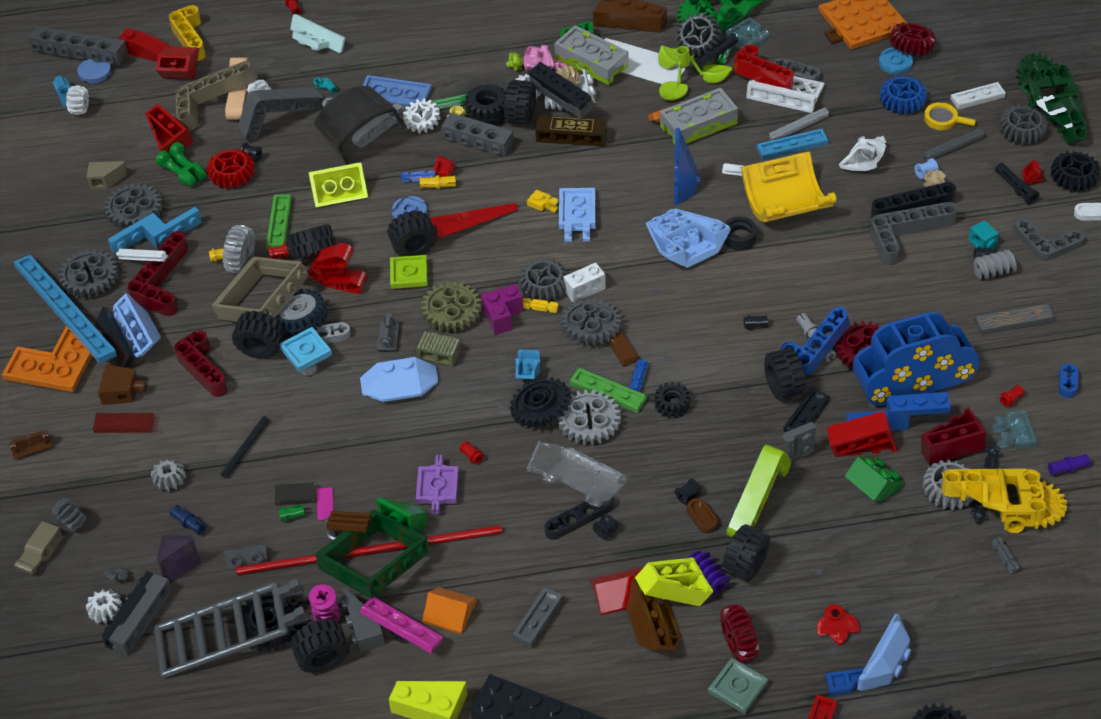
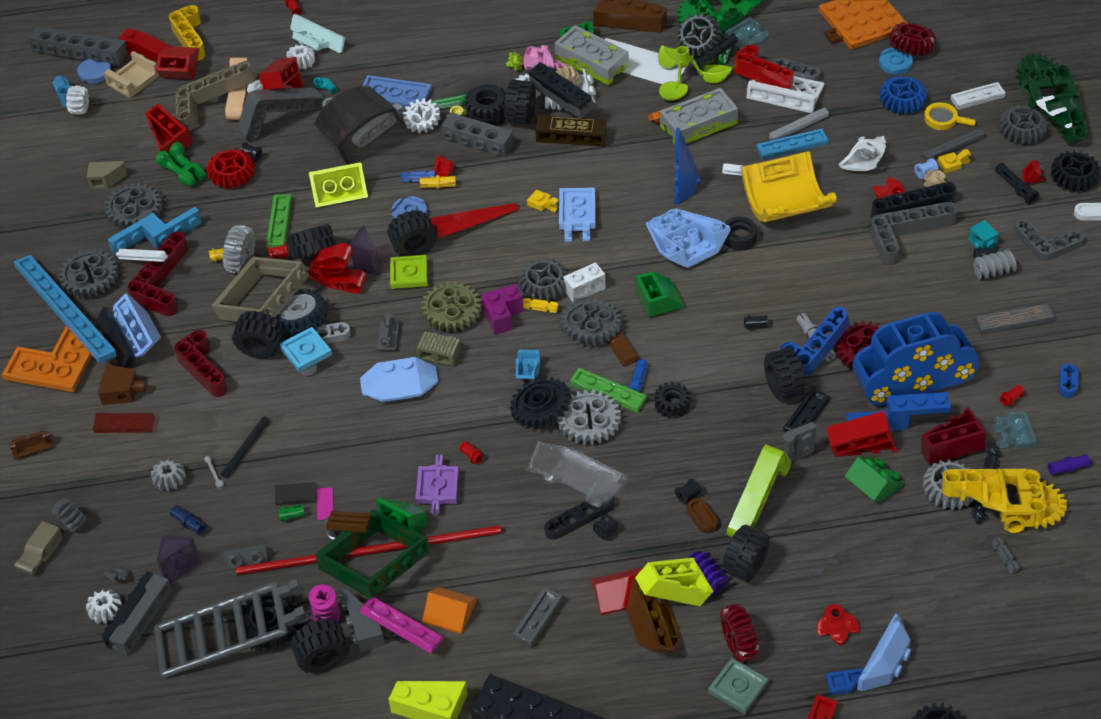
(132, 76): none -> tan panel
(219, 483): none -> light grey hinge
(282, 74): none -> red wedge
(304, 55): none -> white gear
(364, 253): none -> clear purple slope
(657, 293): none -> green slope
(891, 188): none -> red plate
(951, 162): none -> yellow plate

